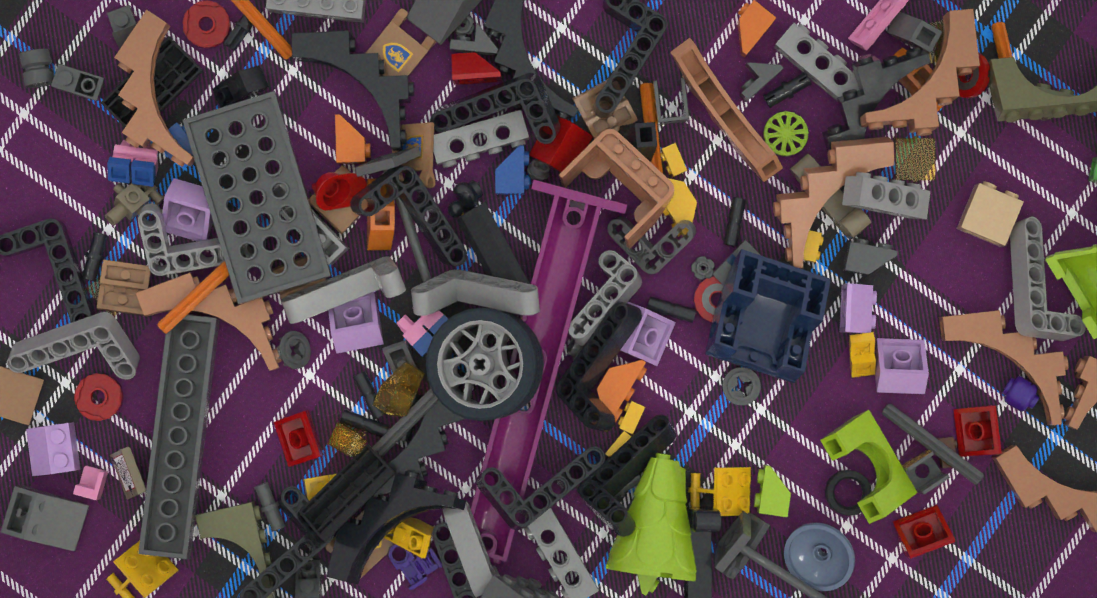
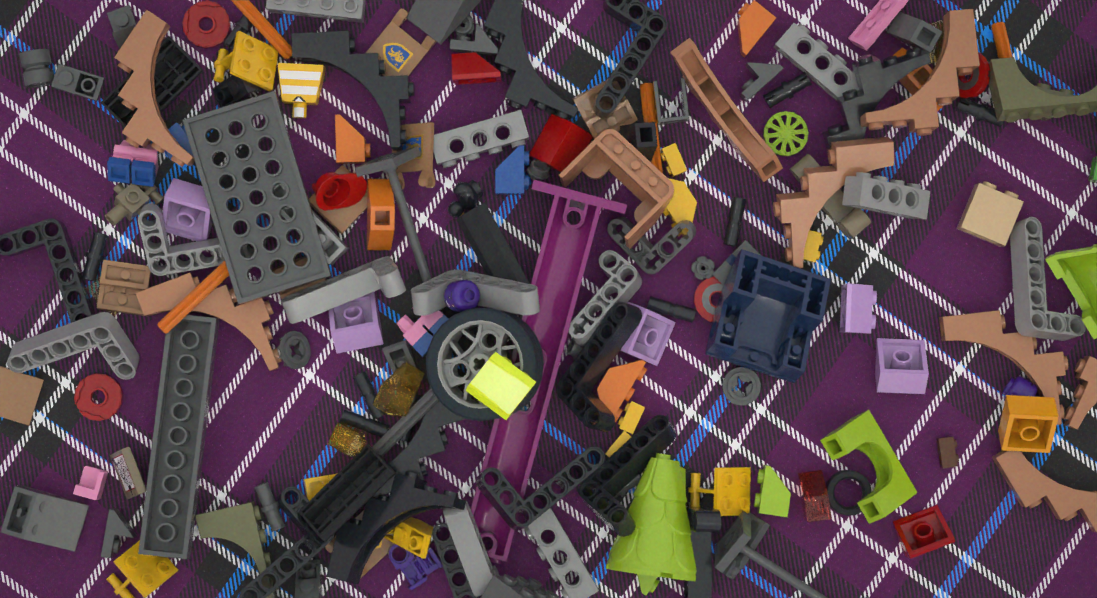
(53, 449): lavender slope -> none
(115, 526): none -> dark grey slope
(250, 61): none -> yellow plate
(298, 438): red slope -> none
(300, 86): none -> torso
(416, 210): black beam -> none
(459, 295): none -> dark purple head
(499, 102): black beam -> none
(500, 385): none -> neon yellow slope
(811, 564): sand blue dish -> none
(814, 496): none -> clear red slope
(862, 354): yellow slope -> none
(864, 258): dark grey slope -> none
(915, 159): clear yellow piece -> none
(933, 444): dark grey axle -> none
(934, 477): dark grey piece -> none
(977, 430): red slope -> none
(979, 111): none -> black pin
(1028, 423): none -> light orange brick

